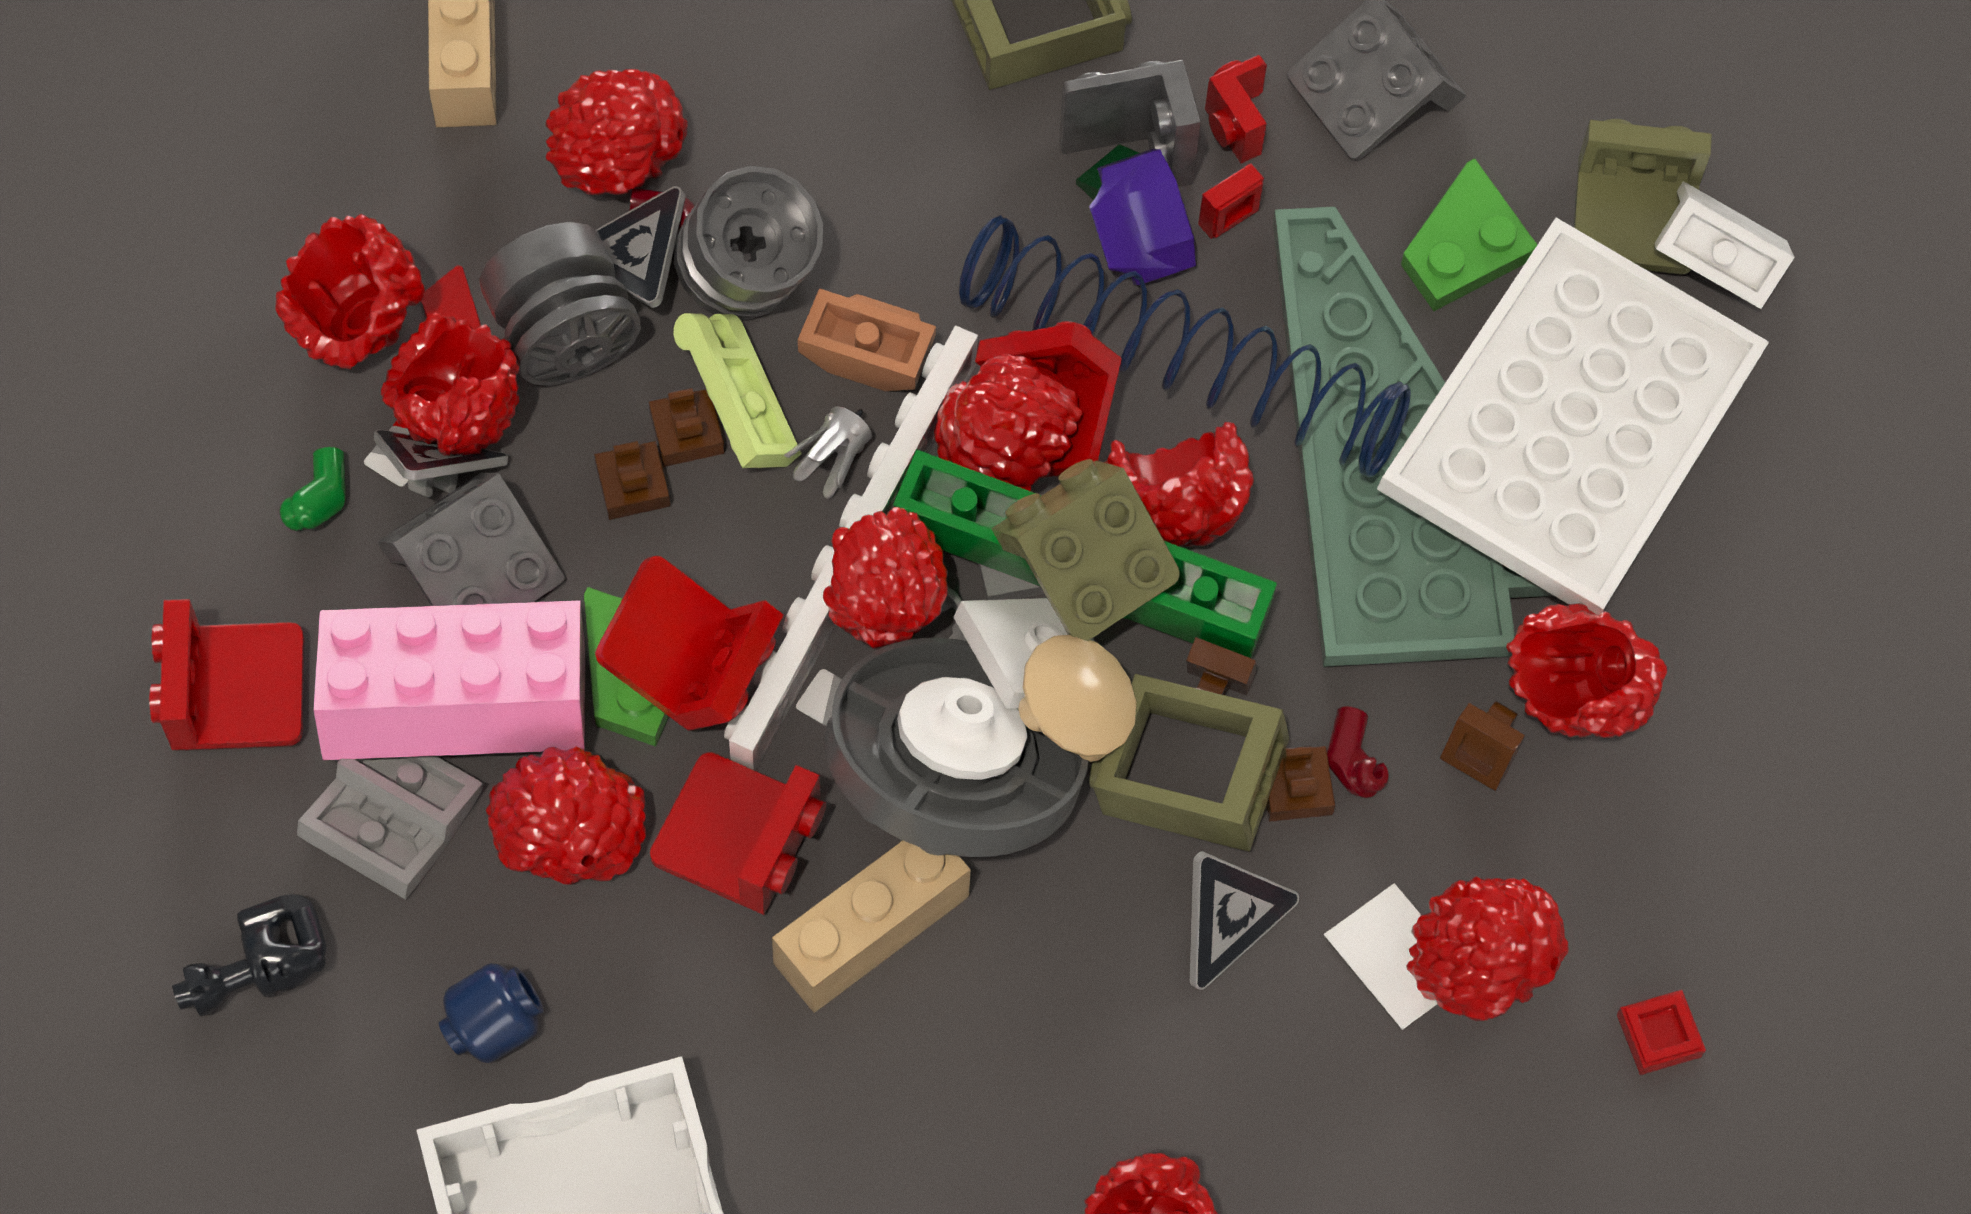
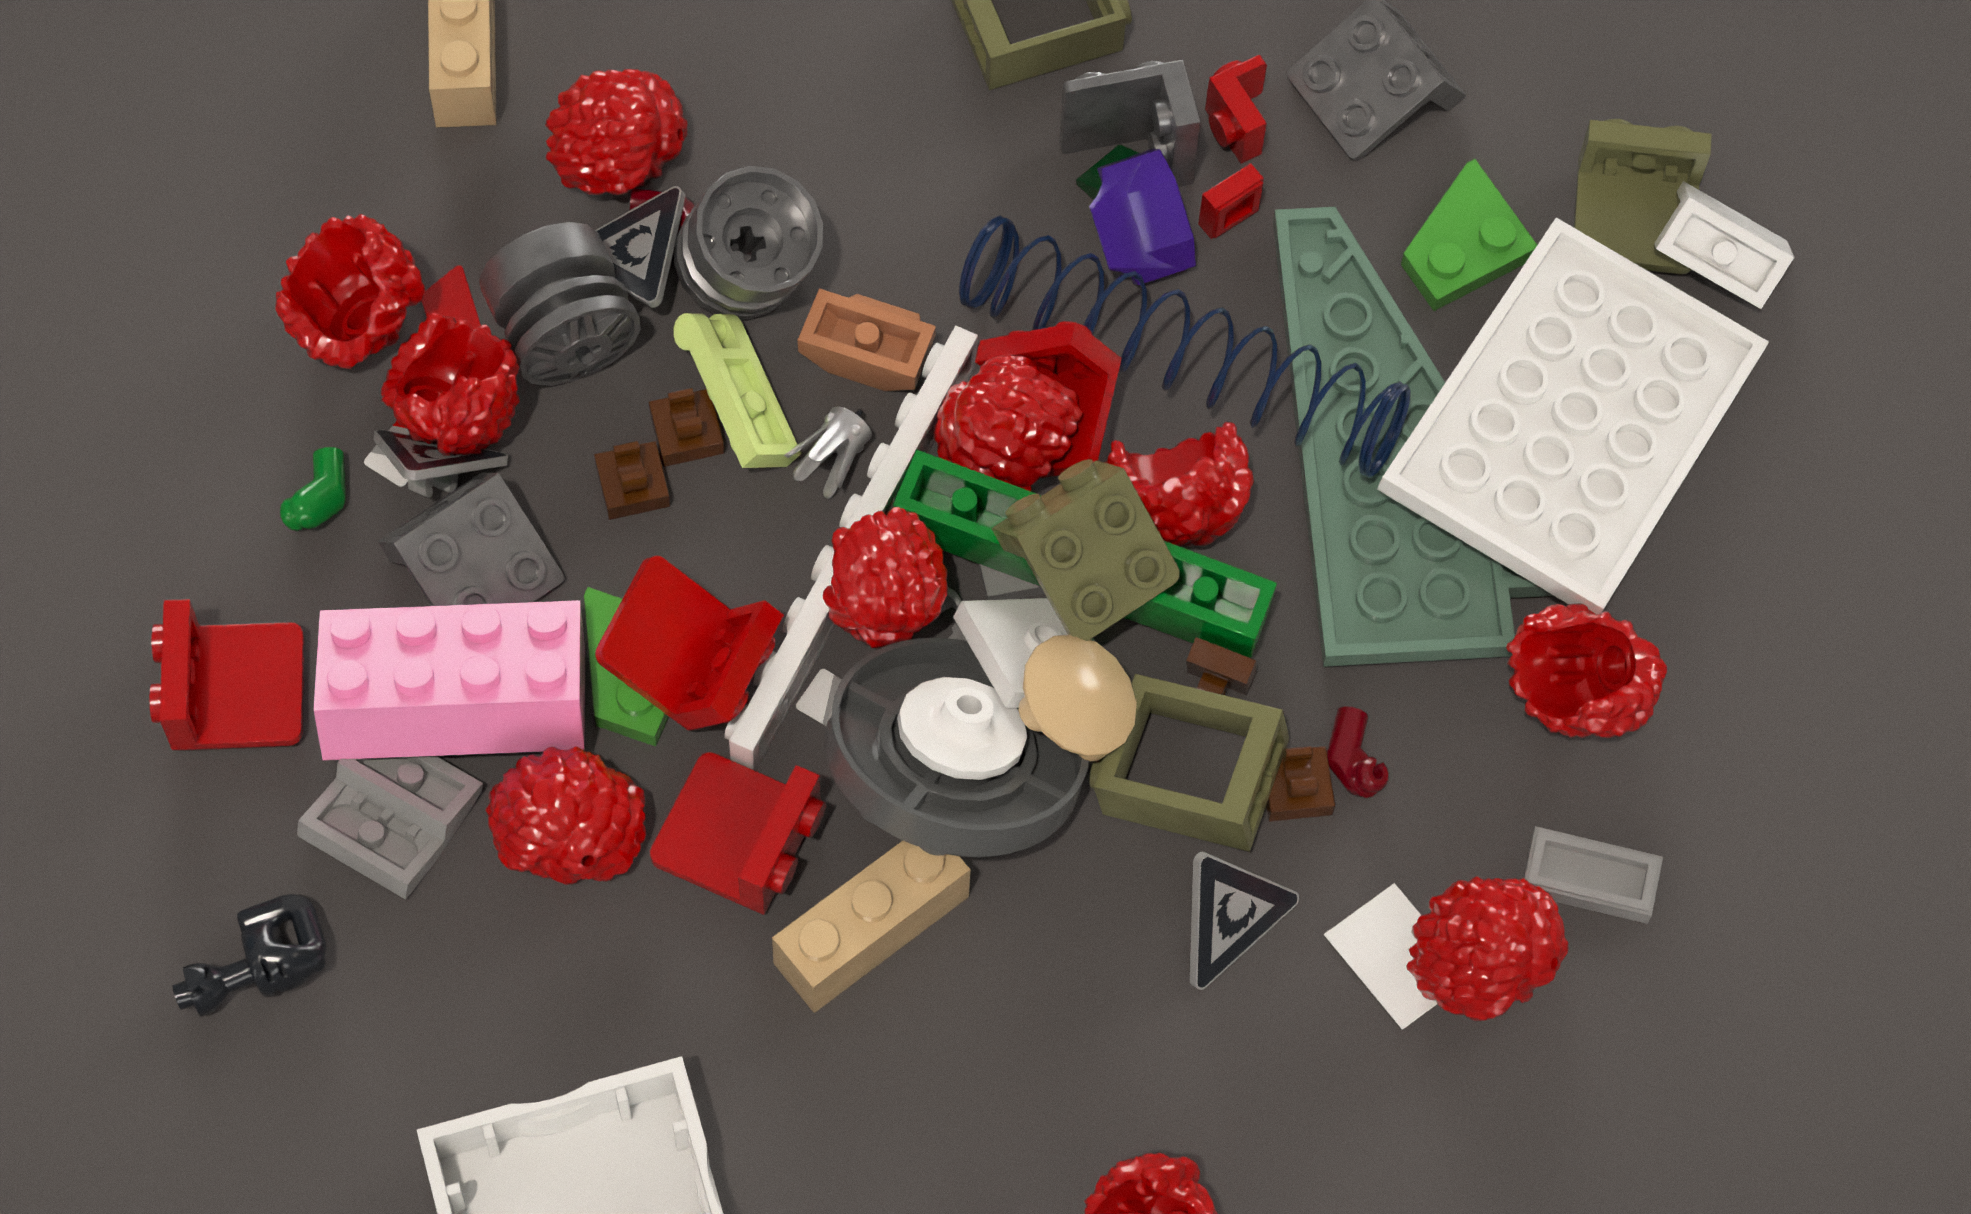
(490, 1013): dark blue head -> none
(1484, 743): reddish brown tile -> none
(1593, 874): none -> light grey tile
(1661, 1032): red tile -> none

